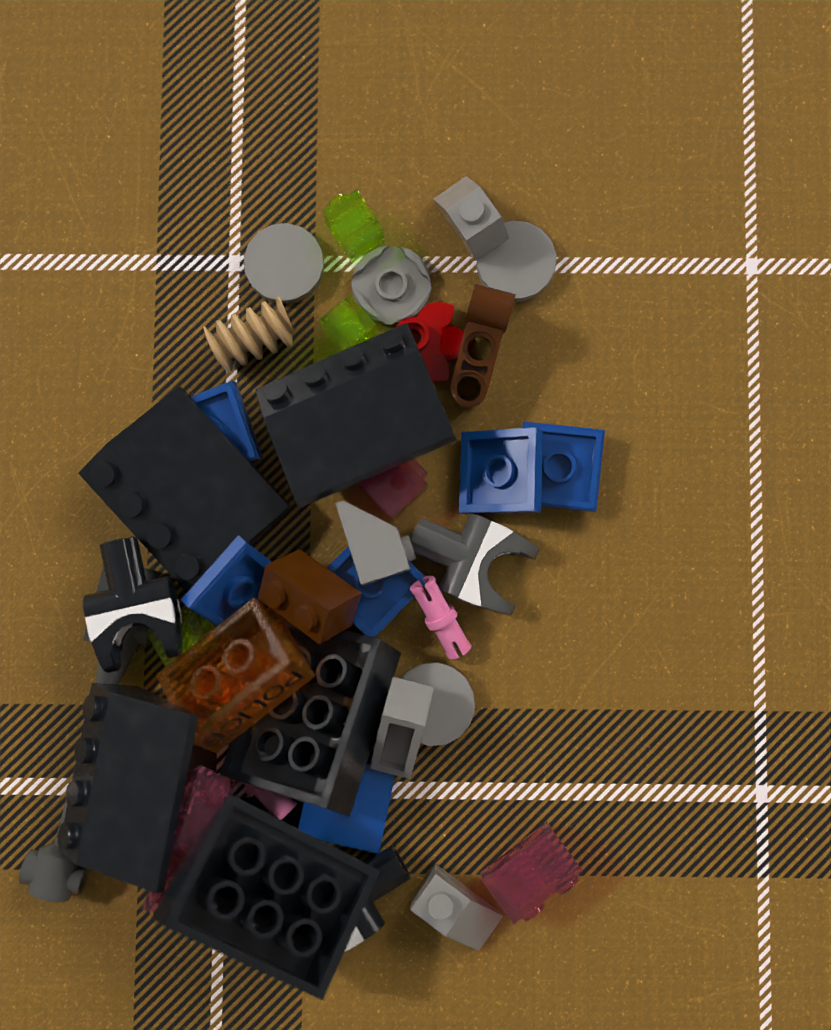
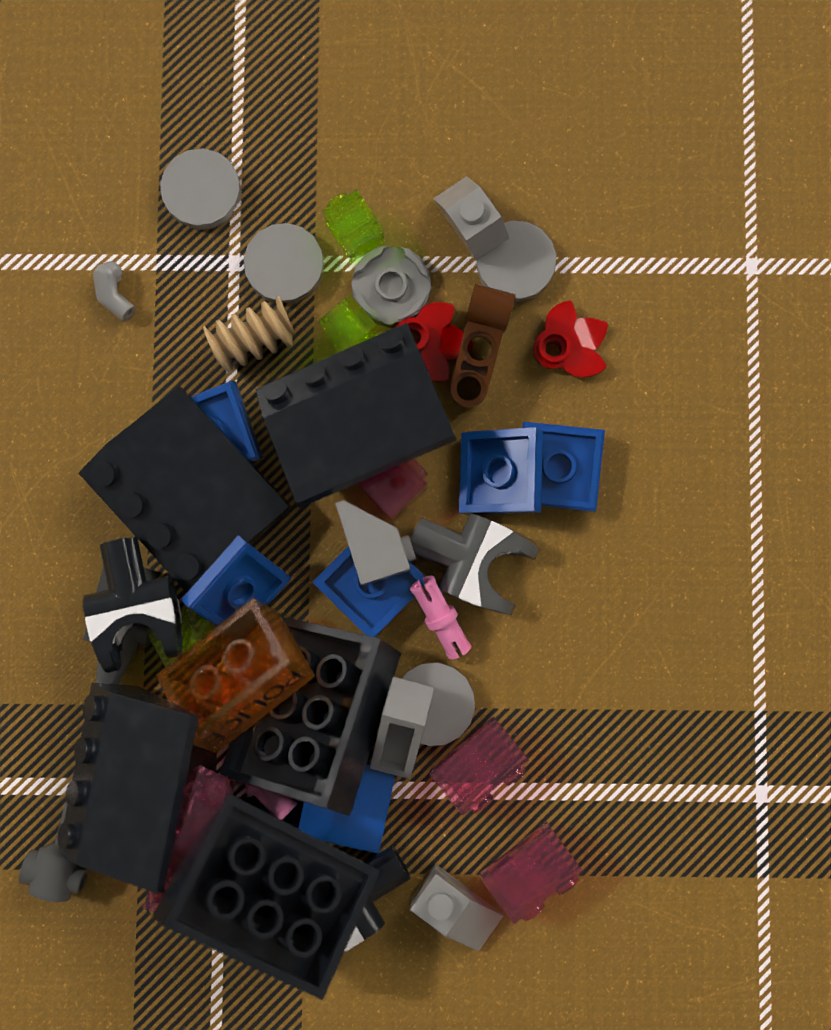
(106, 290): none -> light grey arm
(200, 188): none -> light grey tile
(309, 596): reddish brown piece -> none
(479, 767): none -> clear pink brick
(576, 340): none -> red plate

